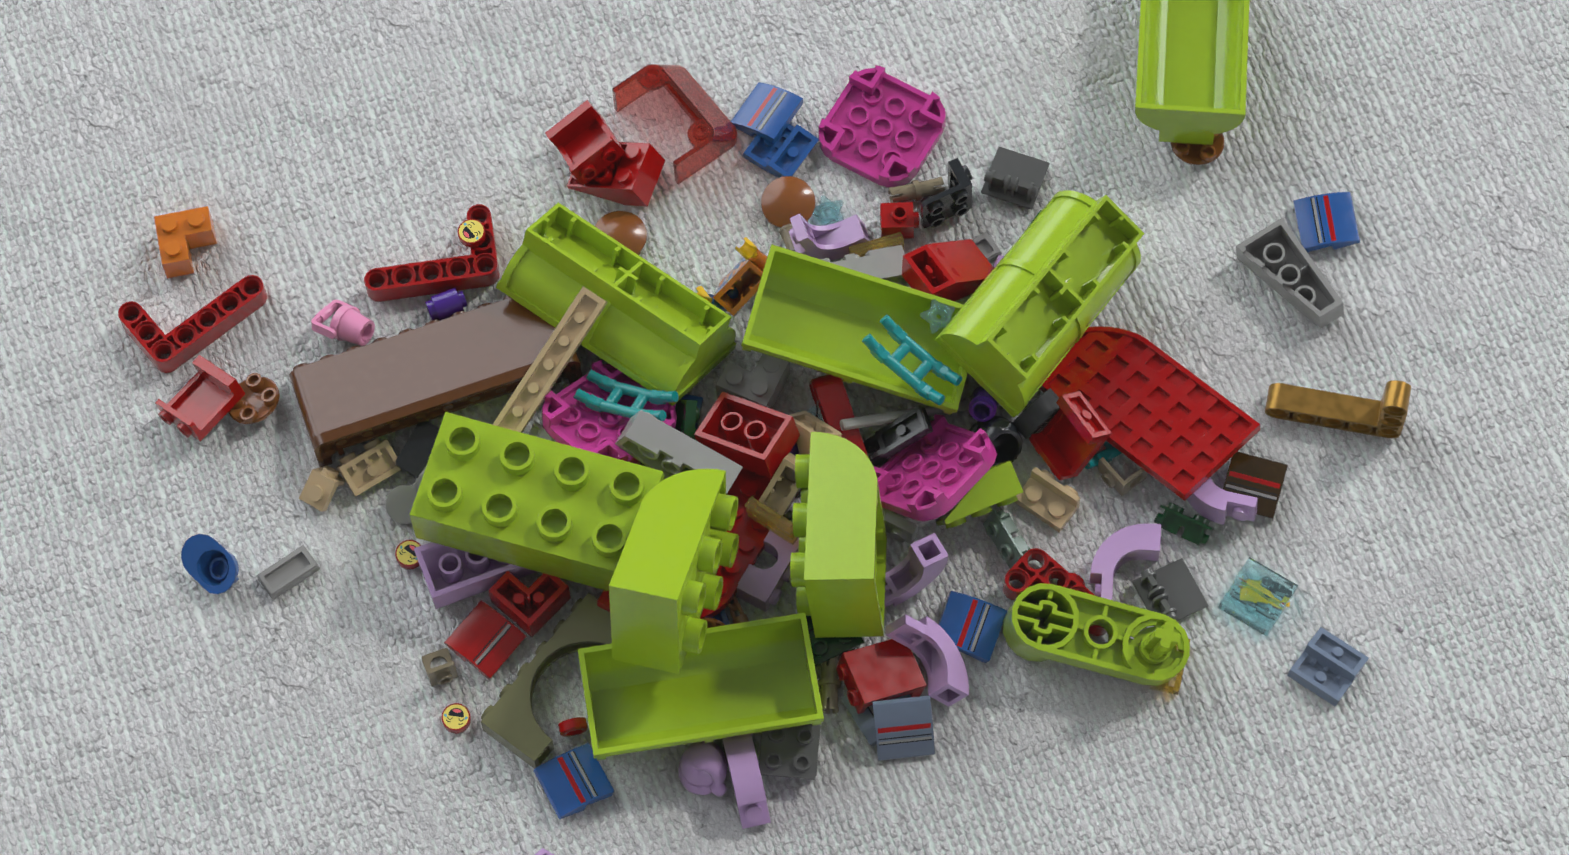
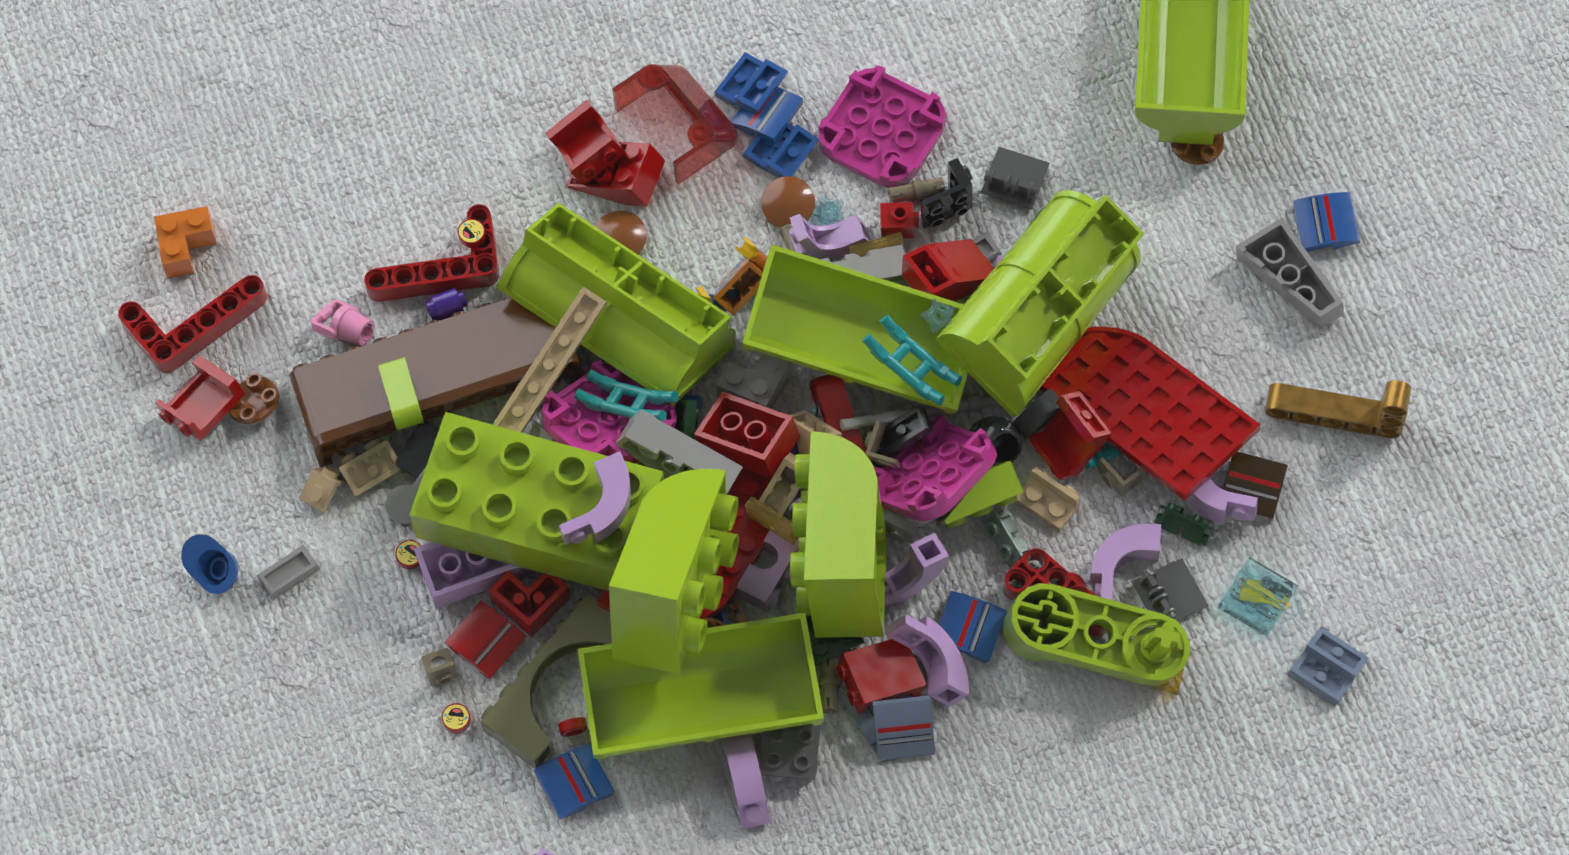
(400, 393): none -> lime beam
(611, 508): none -> lavender arch
(703, 769): lavender piece -> none
(750, 83): none -> blue slope
(872, 444): none -> dark tan bracket
(982, 405): dark purple brick -> none

